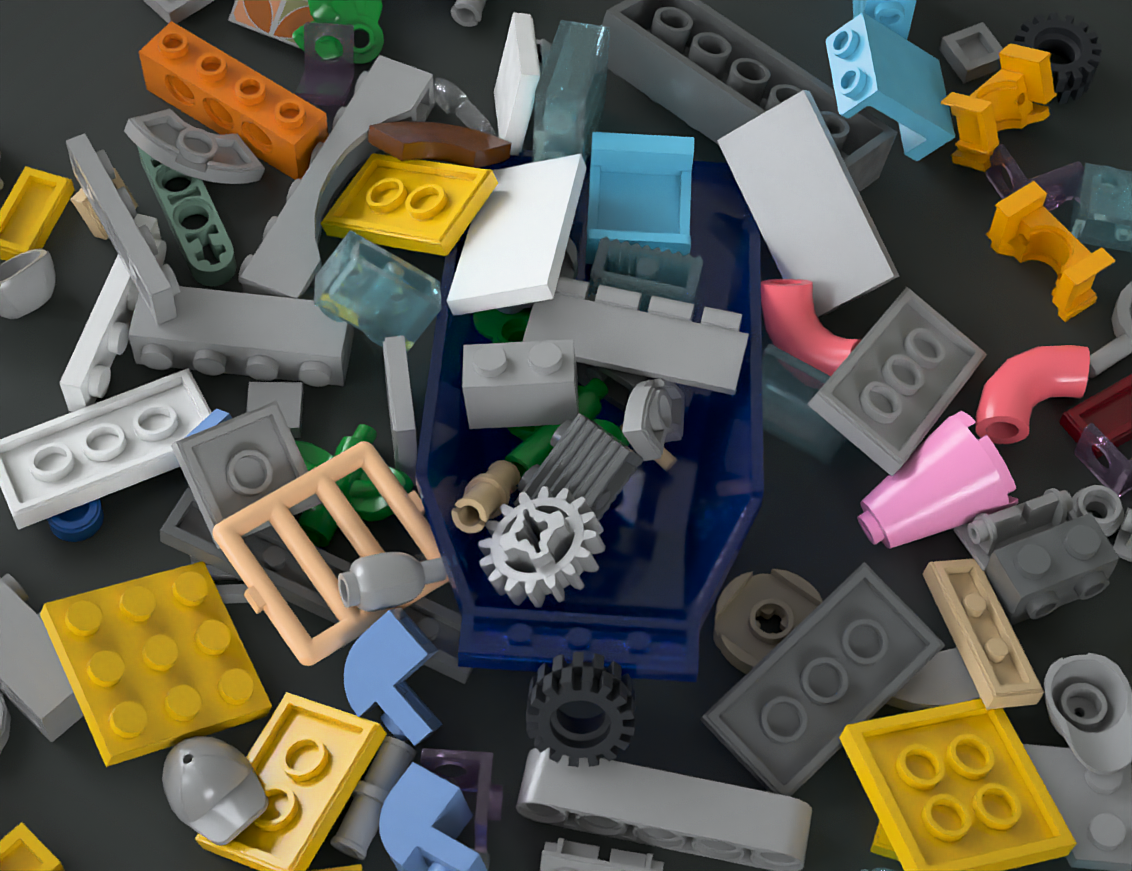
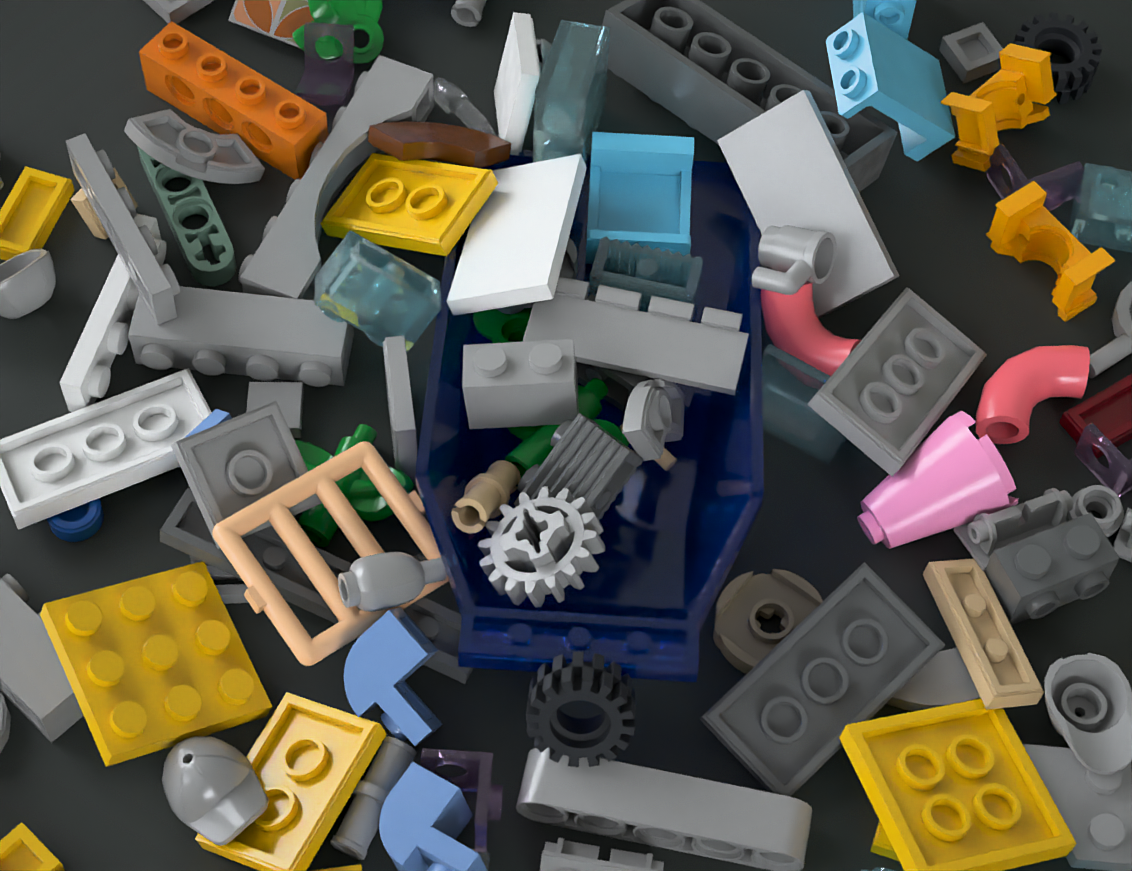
(794, 257): none -> light grey piece

